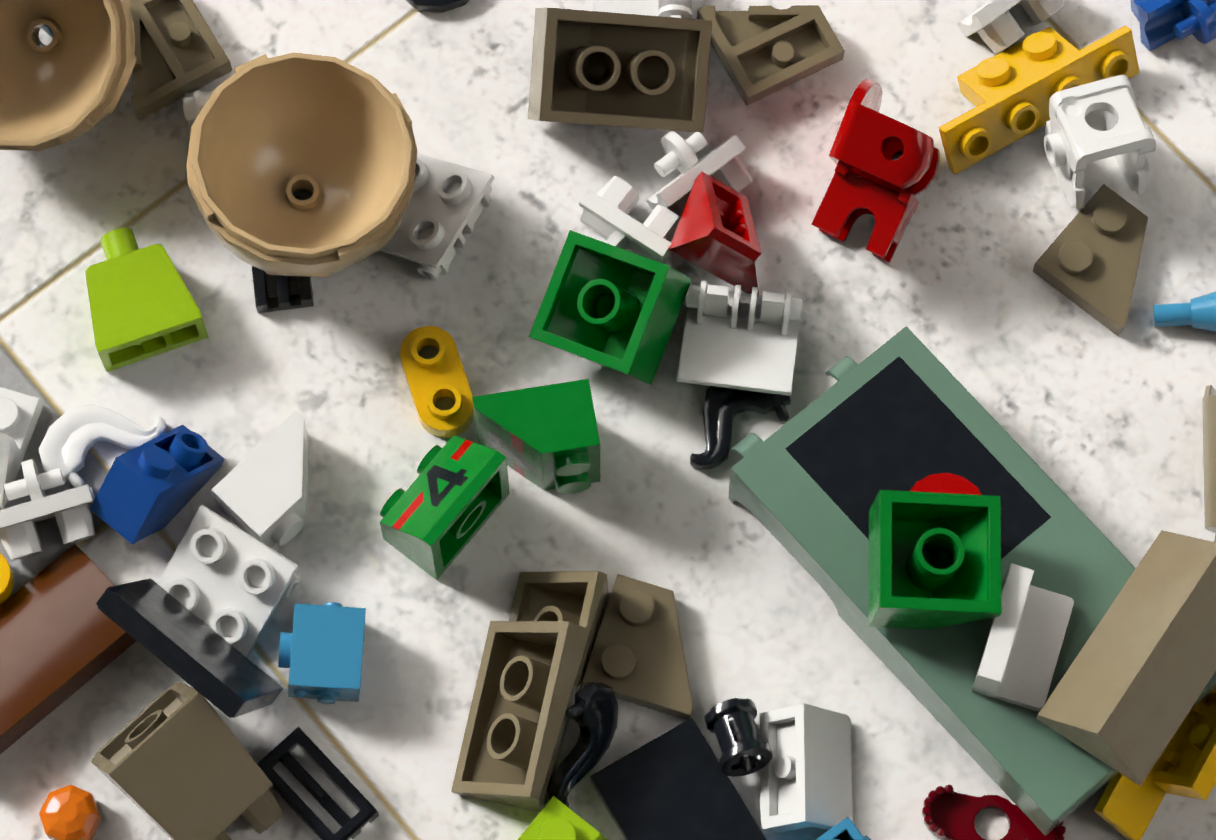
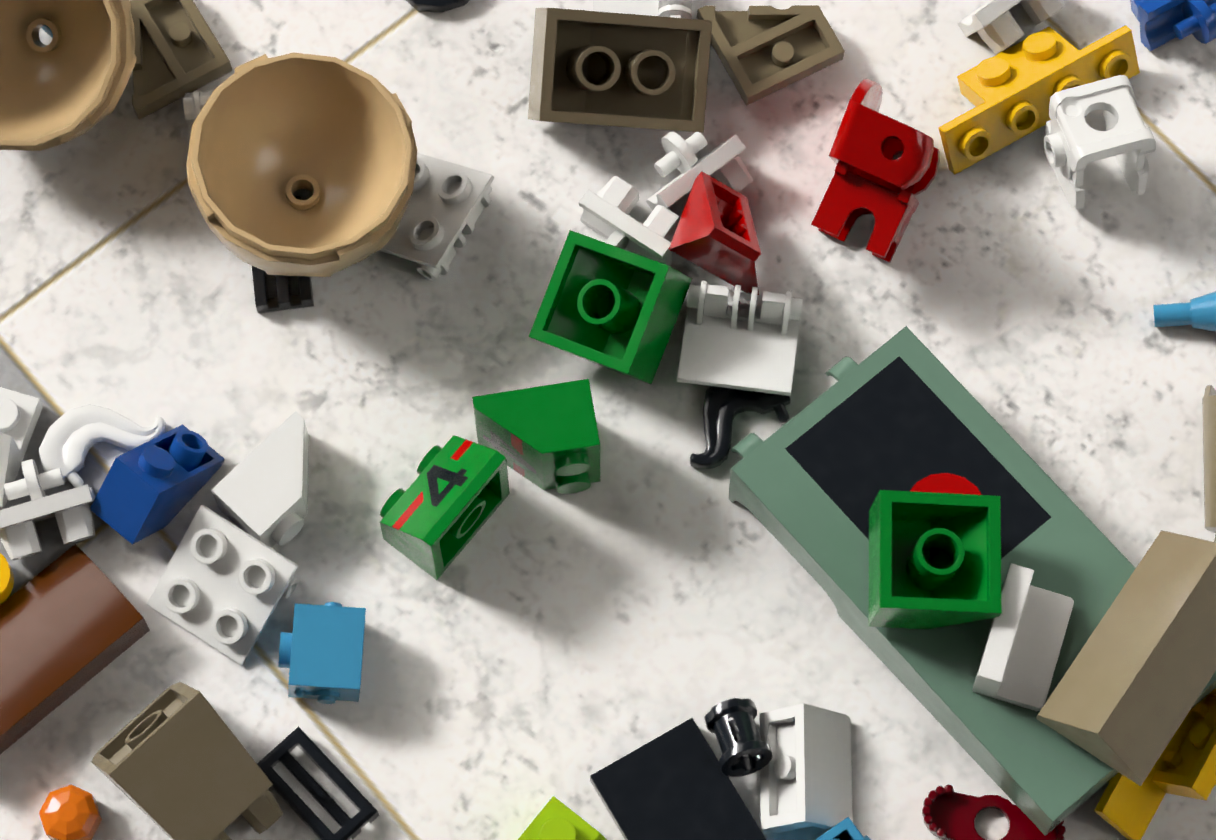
(139, 302): lime torso -> none
(189, 647): black tile -> none
(436, 379): yellow plate -> none
(526, 686): dark tan slope -> none
(597, 717): black piece -> none
(642, 649): dark tan wing -> none
(1098, 258): dark tan wing -> none

